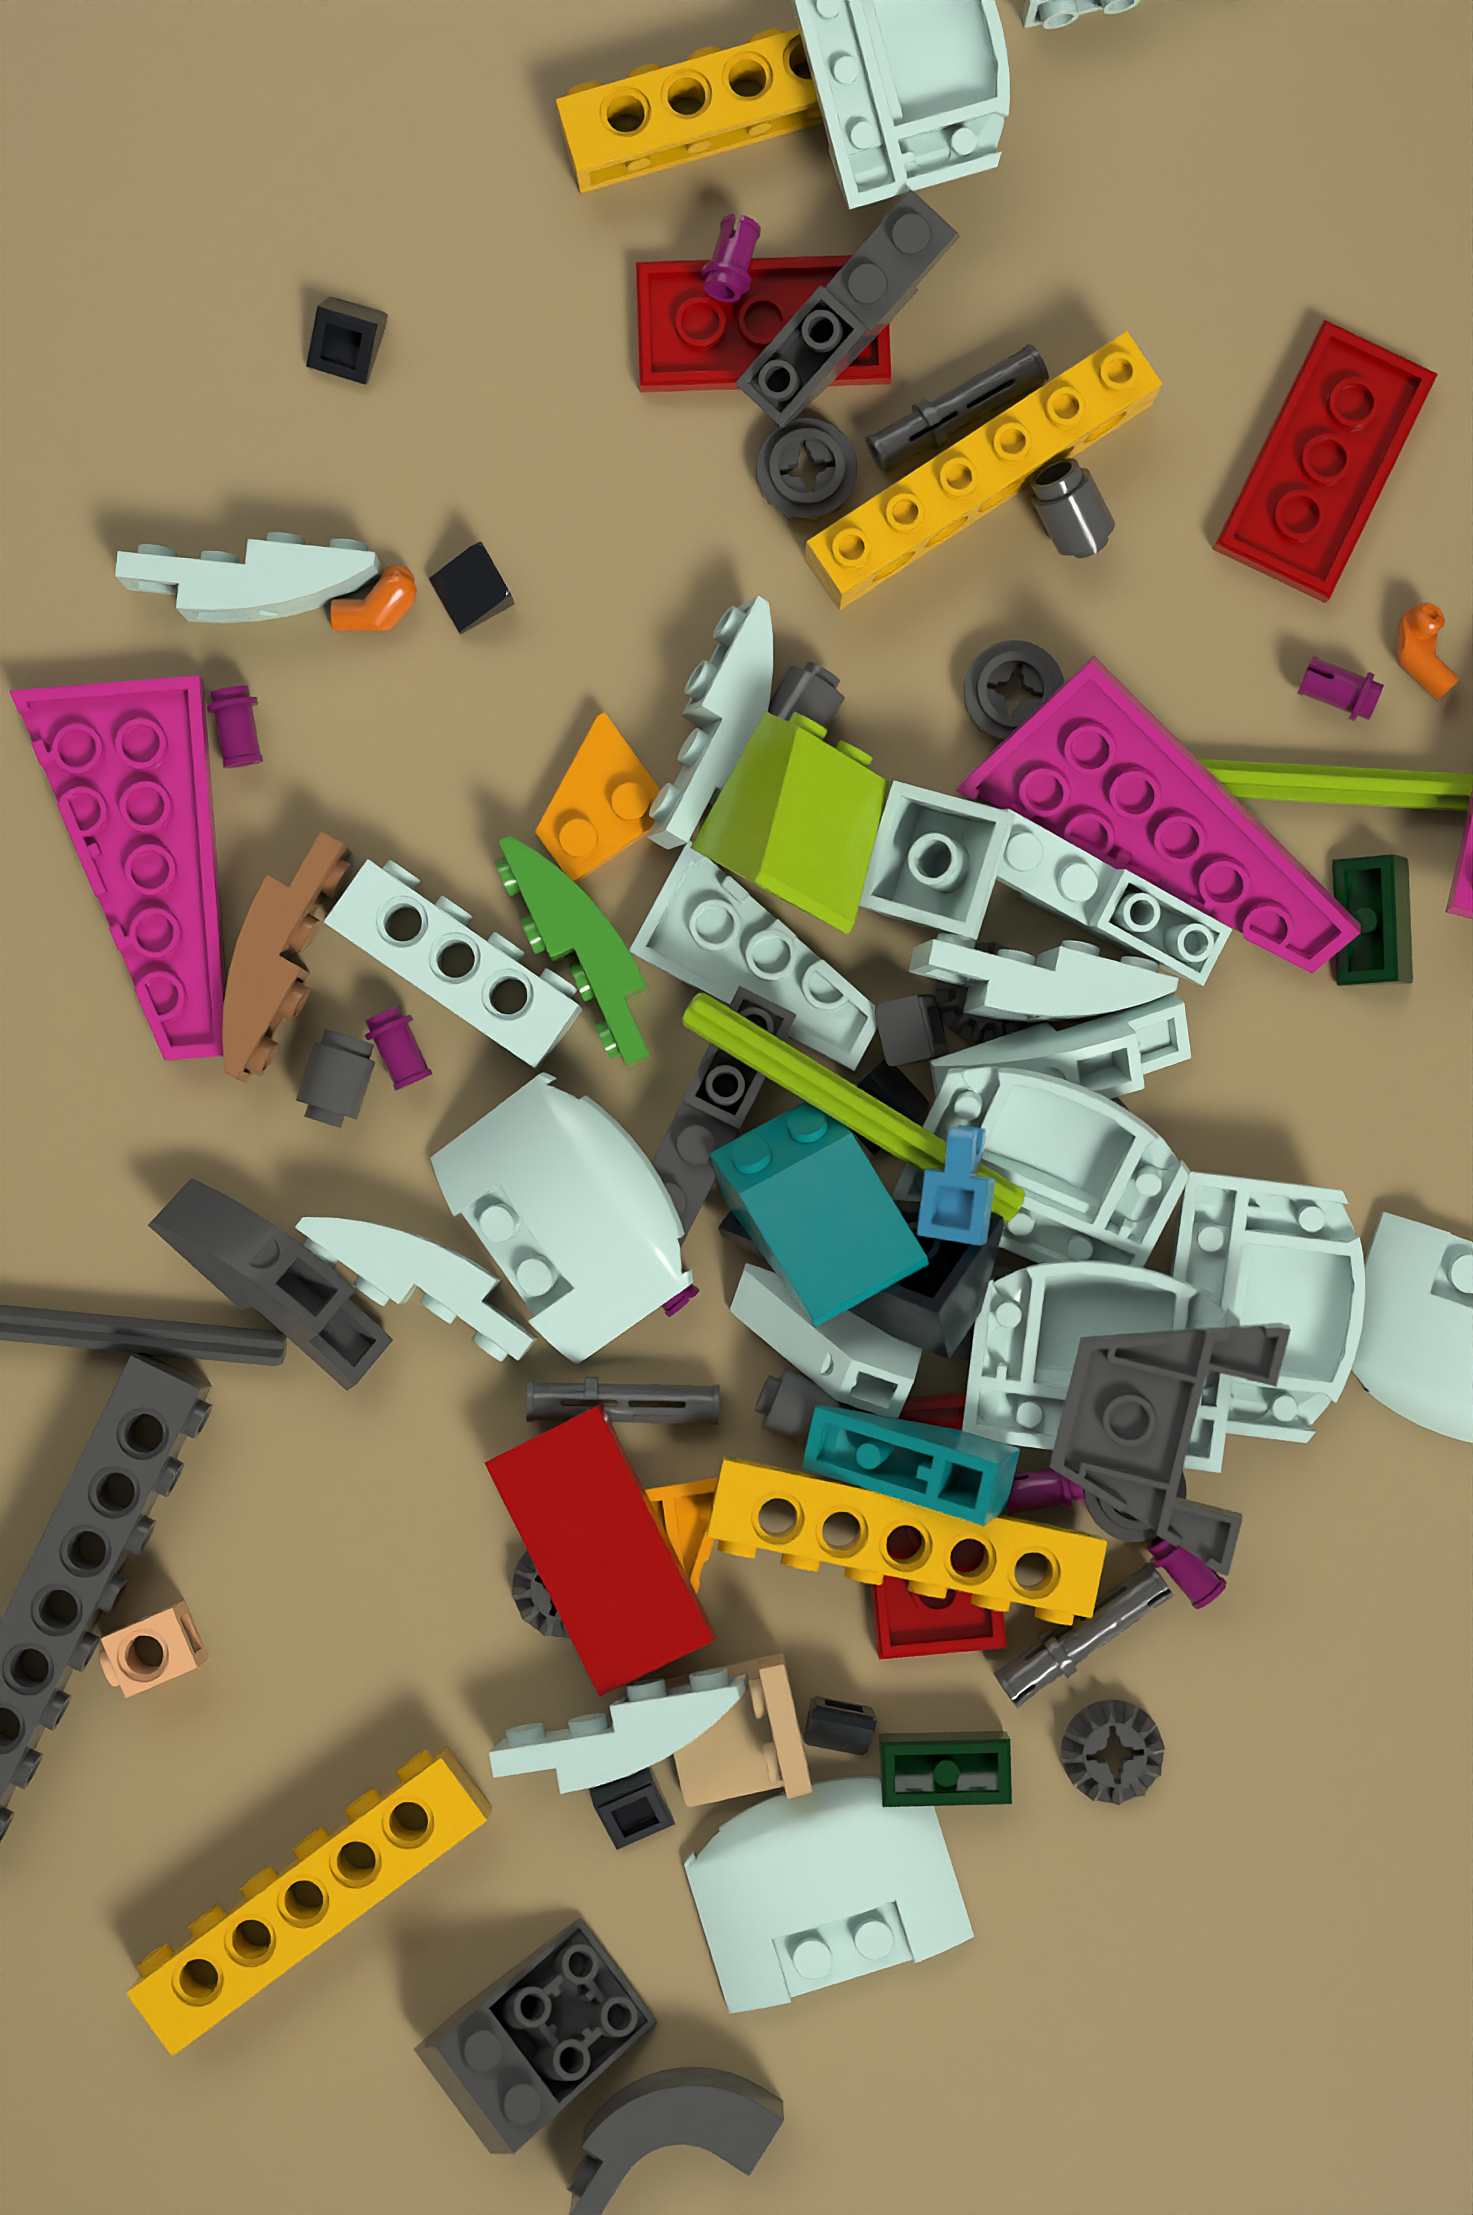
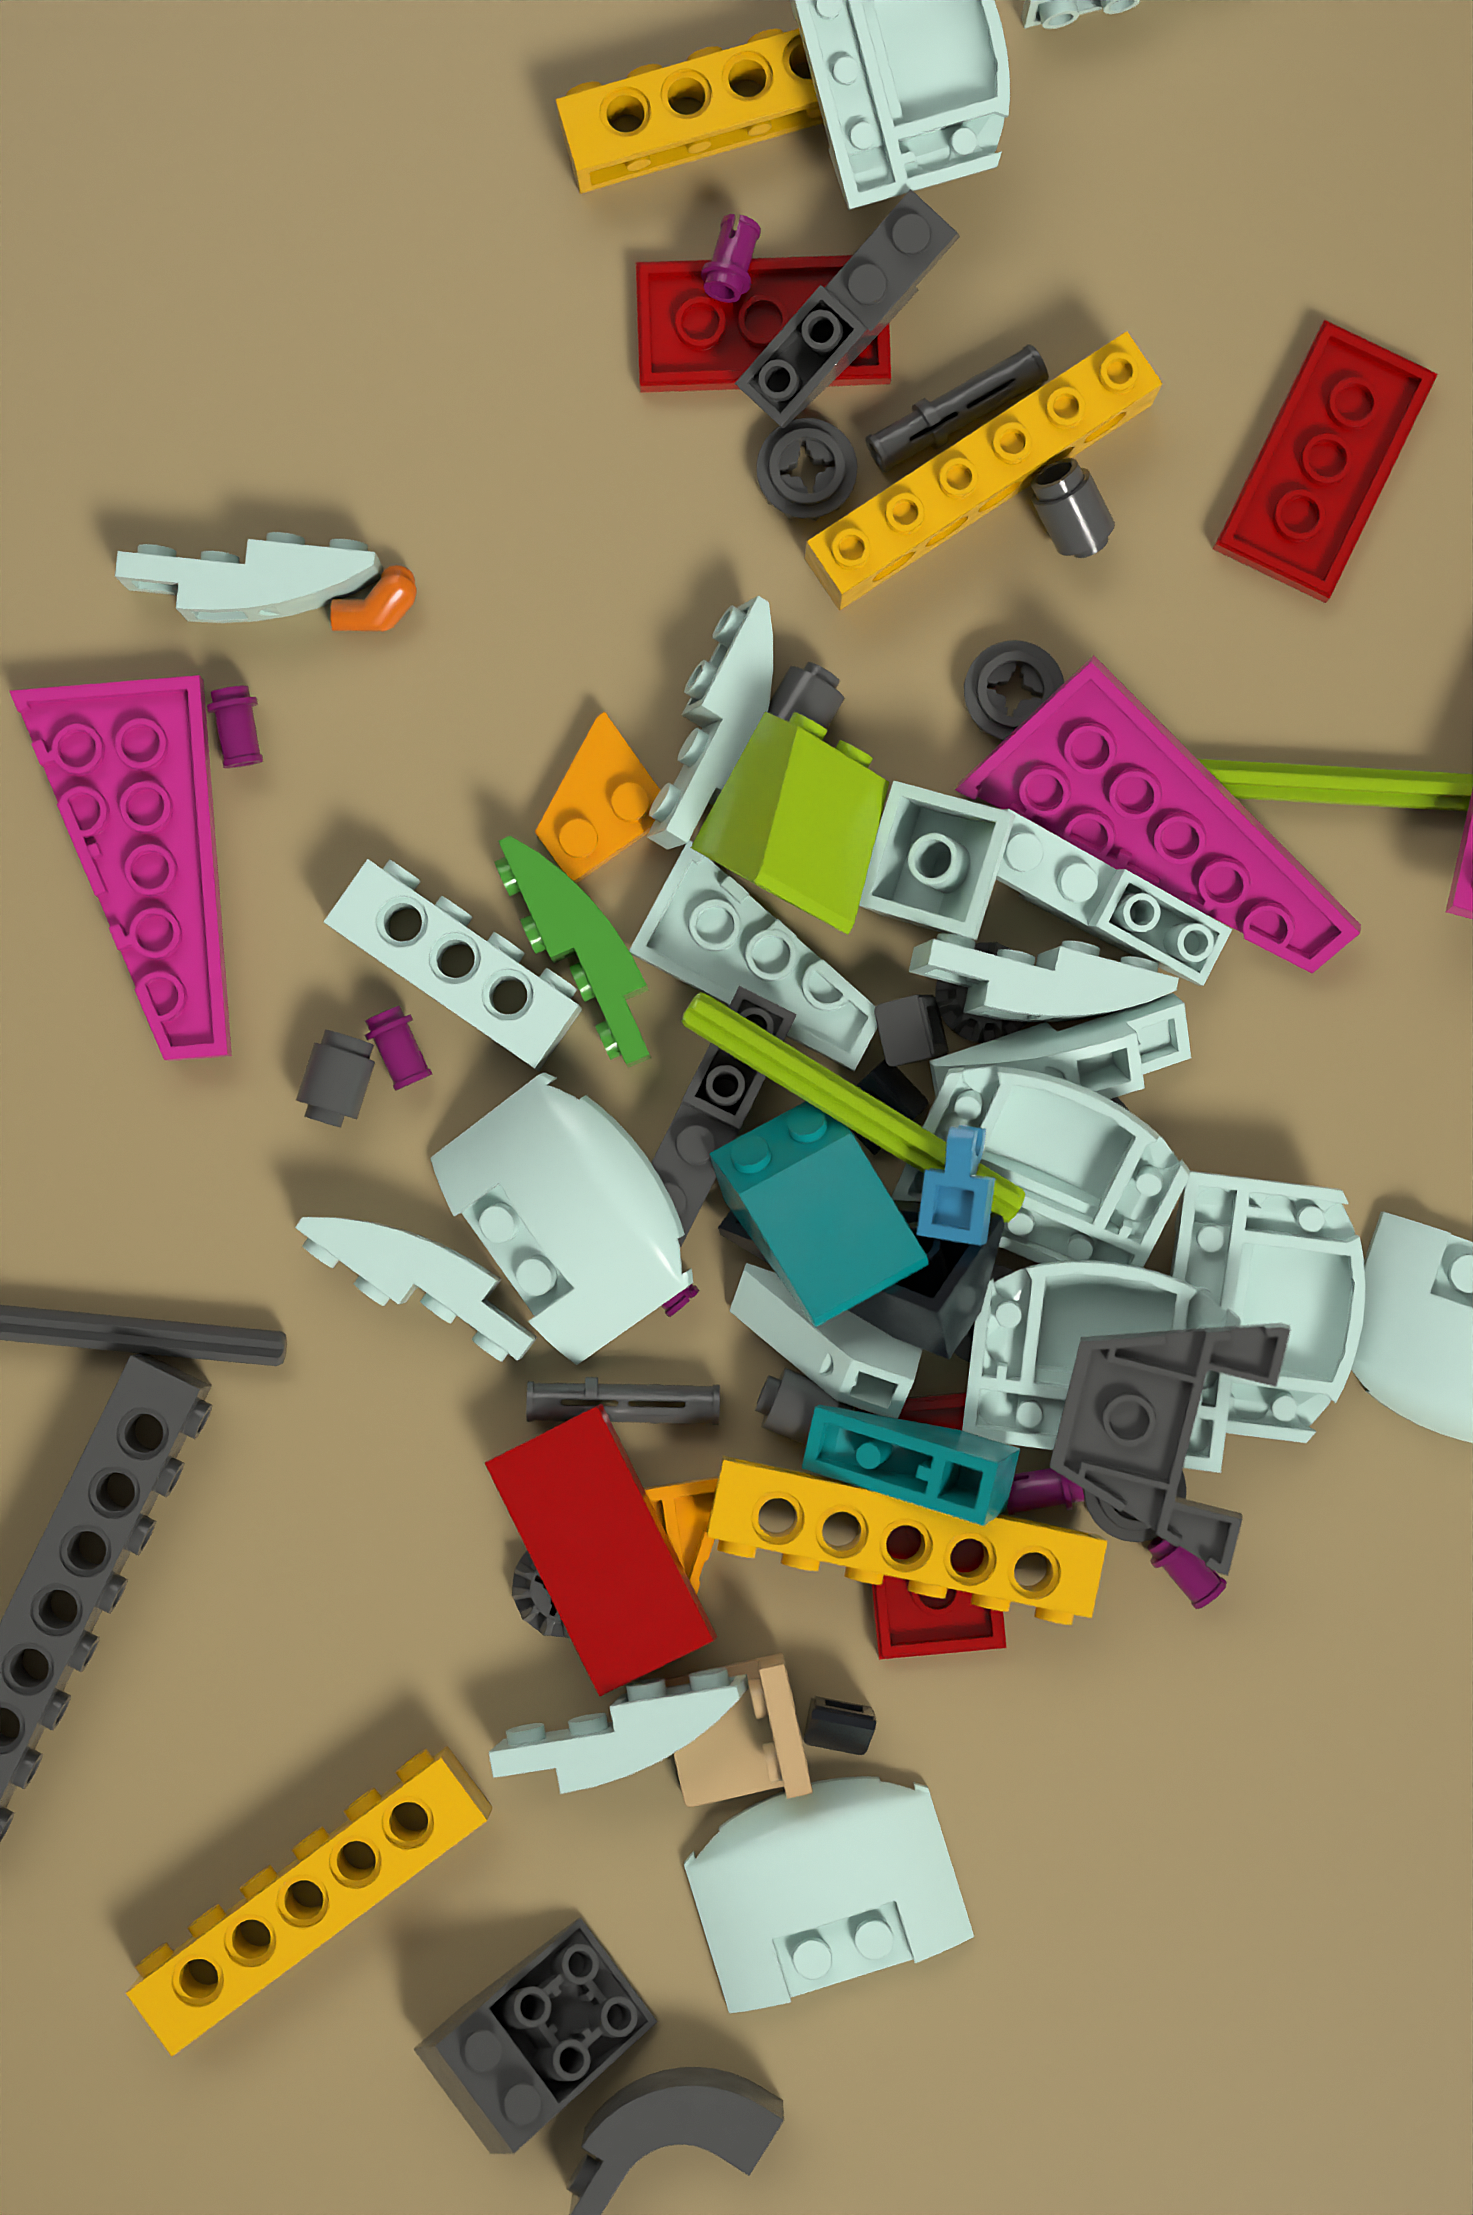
(180, 1643): light nougat brick -> none
(261, 979): medium nougat slope -> none
(276, 1275): dark grey slope -> none
(346, 339): black slope -> none
(471, 588): black slope -> none
(632, 1807): black slope -> none
(945, 1768): dark green slope -> none
(1070, 1644): dark grey pin -> none
(1089, 1733): dark grey gear -> none
(1341, 688): magenta pin -> none
(1379, 898): dark green slope -> none
(1418, 646): orange arm -> none

